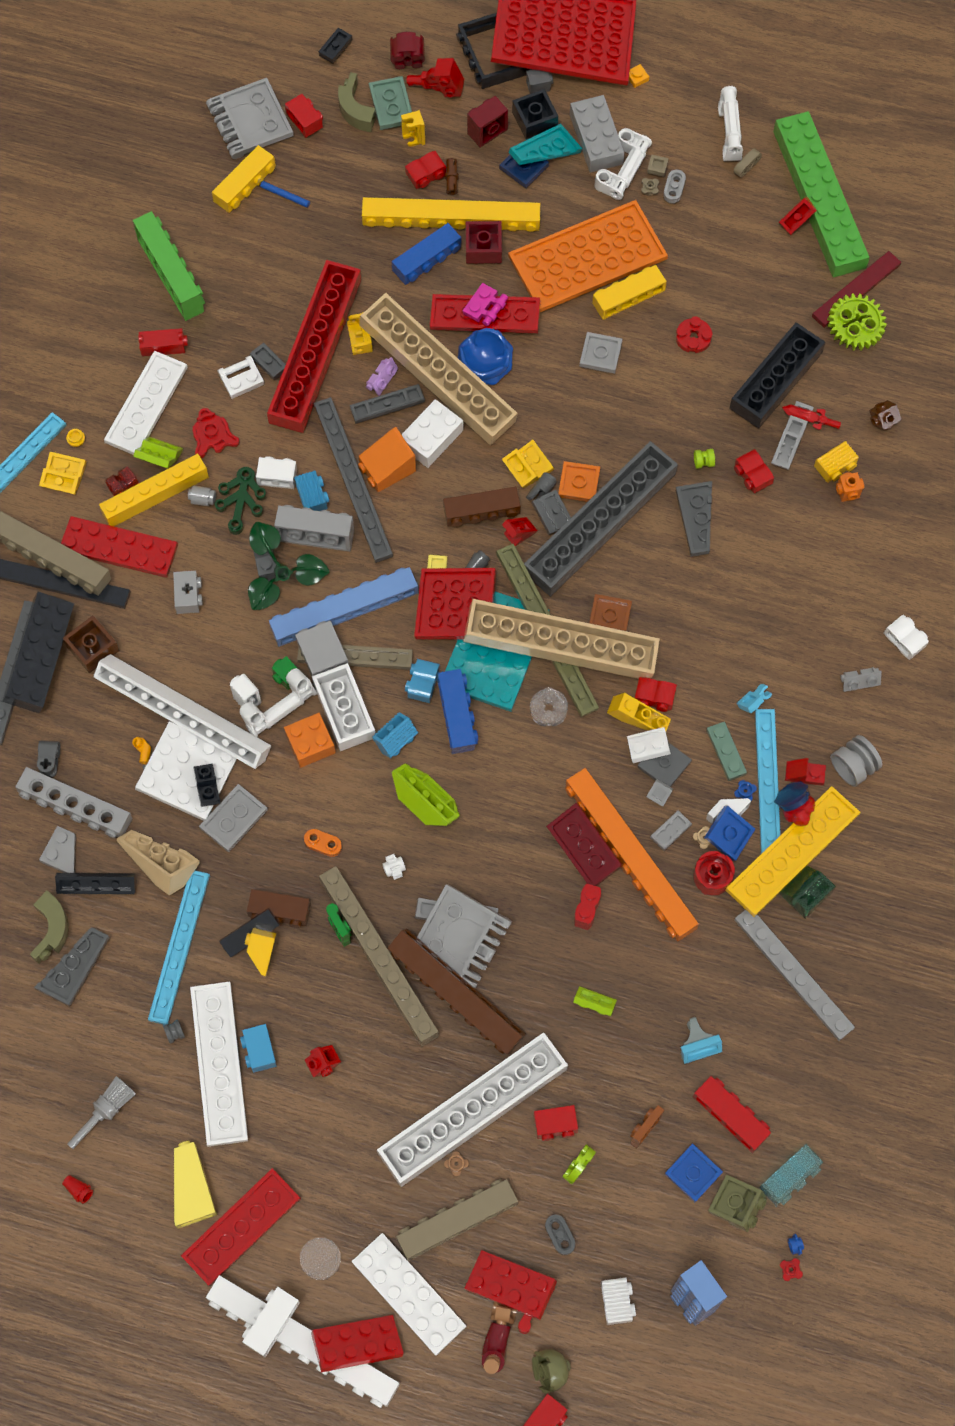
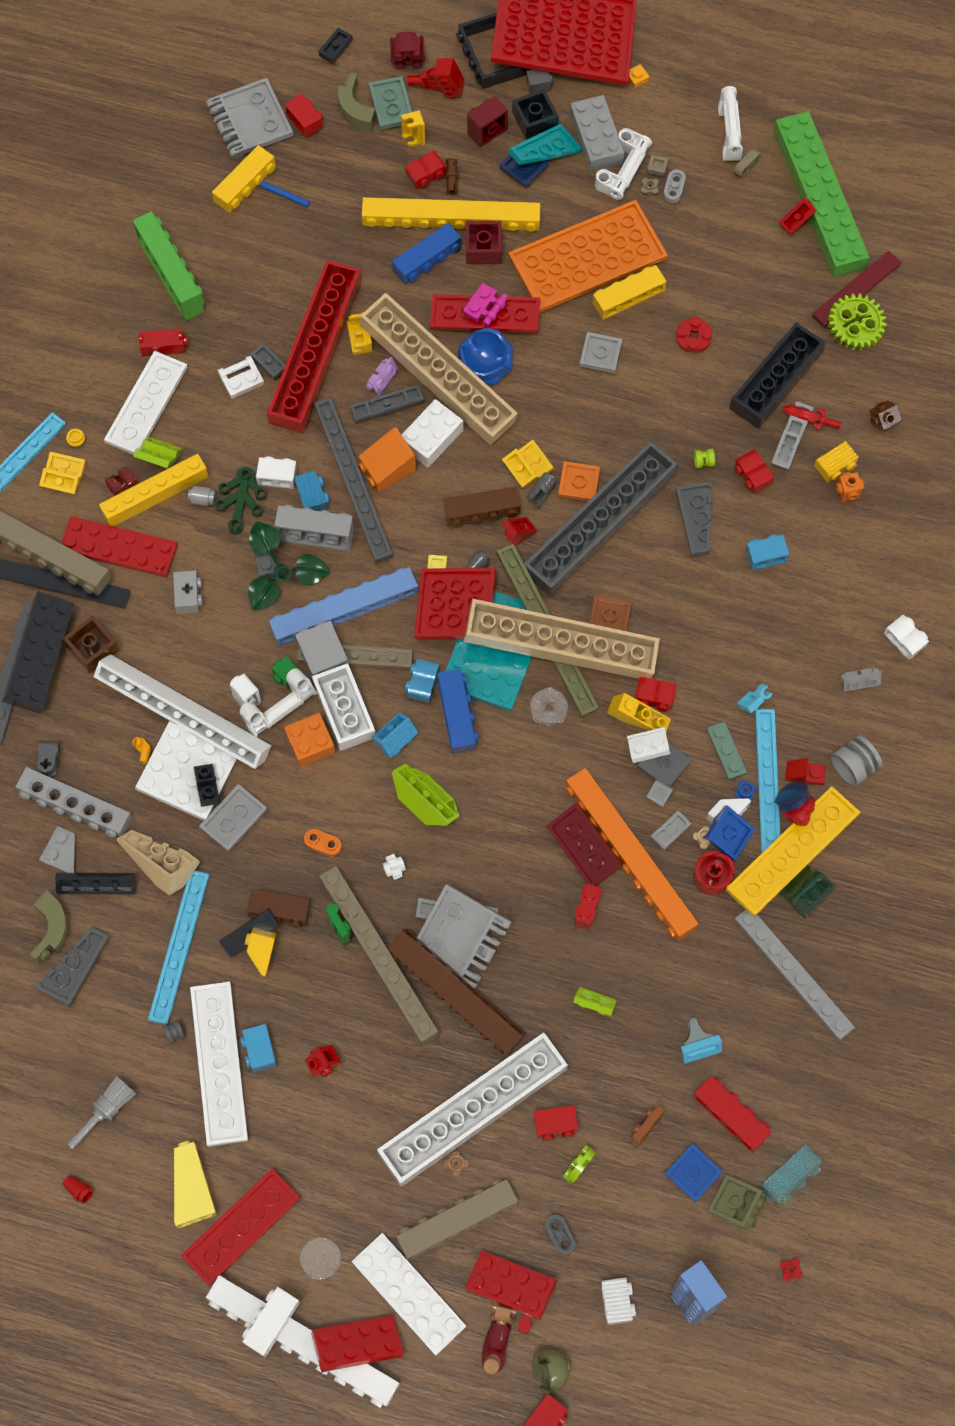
(212, 432): red tile -> none
(551, 511): dark grey plate -> none
(767, 552): none -> dark azure brick
(795, 1245): blue plate -> none

